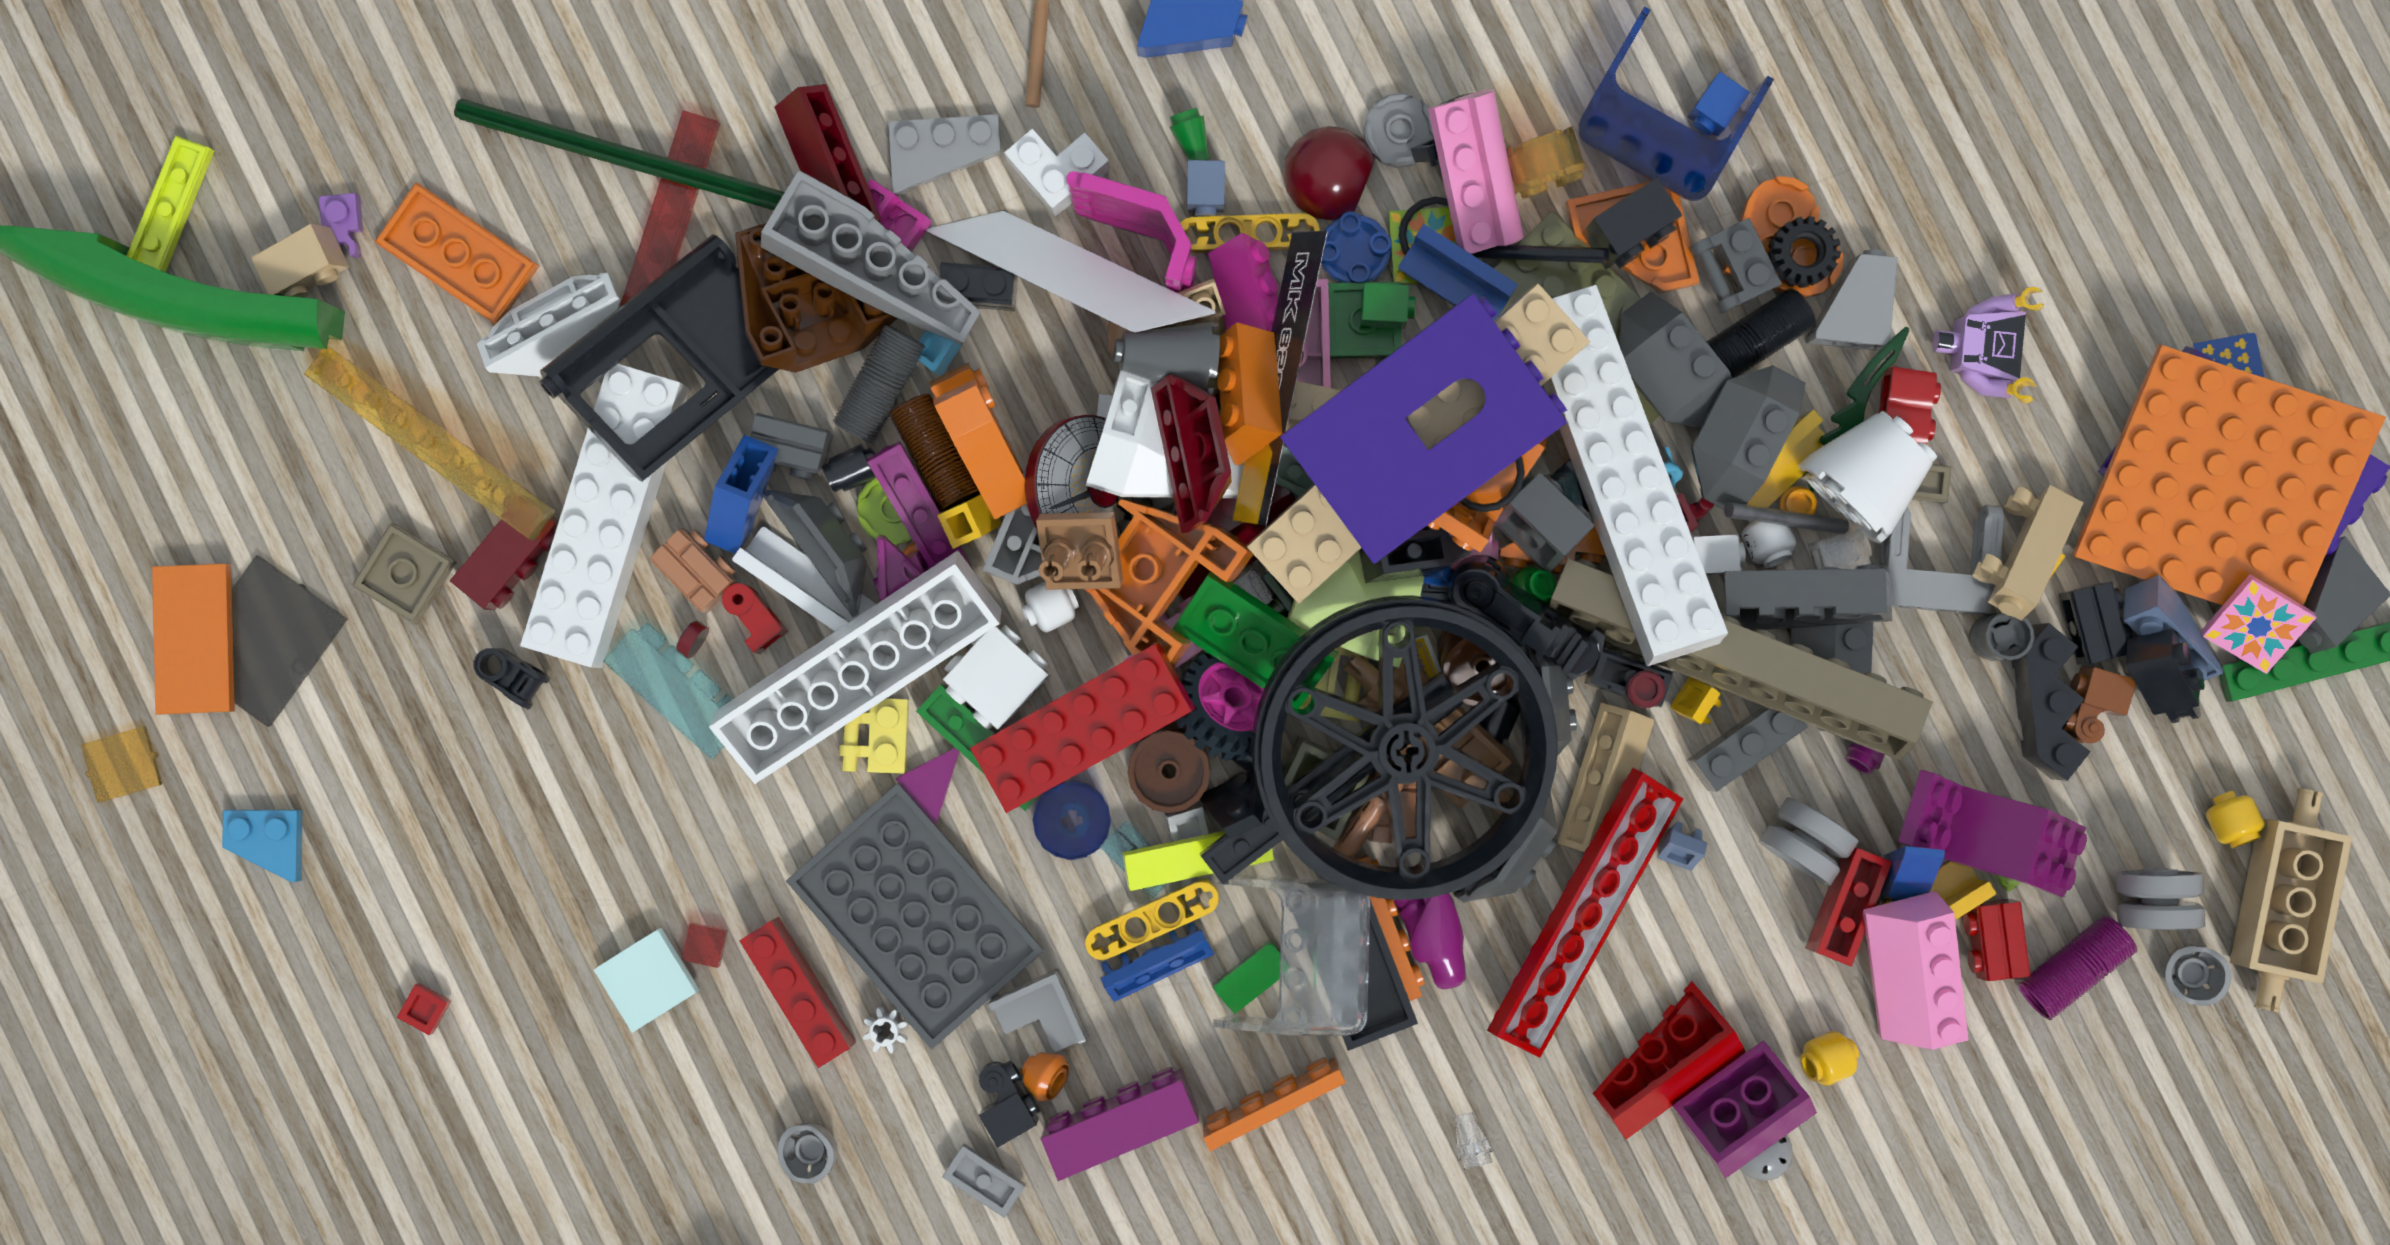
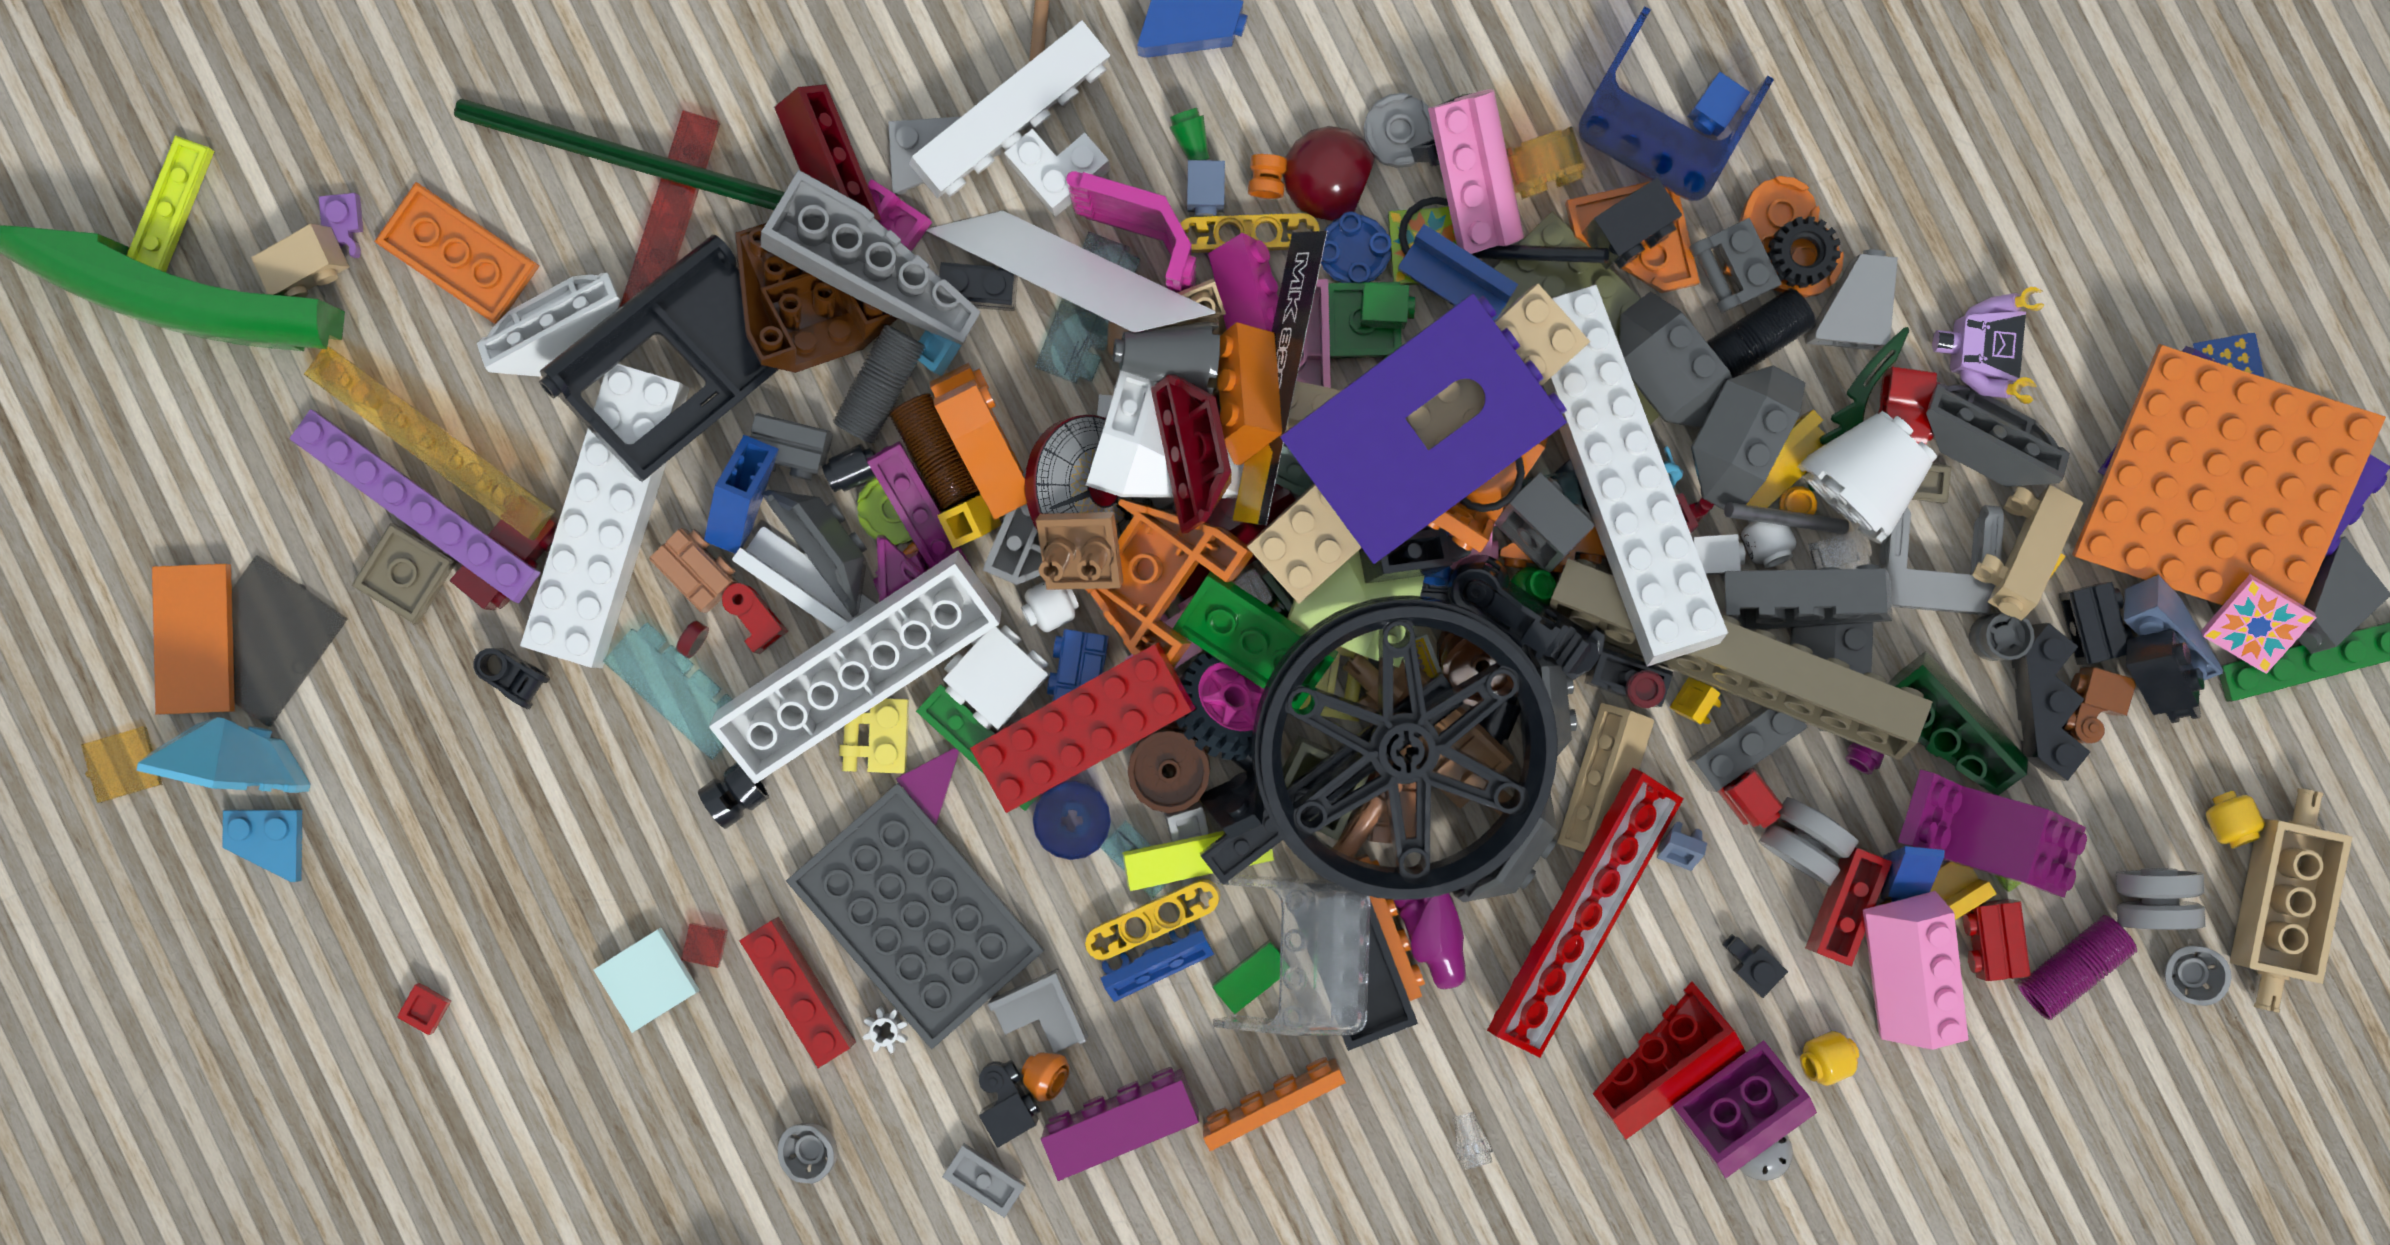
(227, 757): none -> medium azure wedge
(415, 506): none -> medium lavender plate
(743, 790): none -> black wheel
(1009, 110): none -> white brick
(1078, 329): none -> clear light blue windscreen
(1080, 660): none -> blue brick
(1267, 176): none -> orange wheel
(1752, 799): none -> red brick
(1756, 967): none -> black plate
(1961, 730): none -> dark green wedge
(1994, 438): none -> dark grey wedge

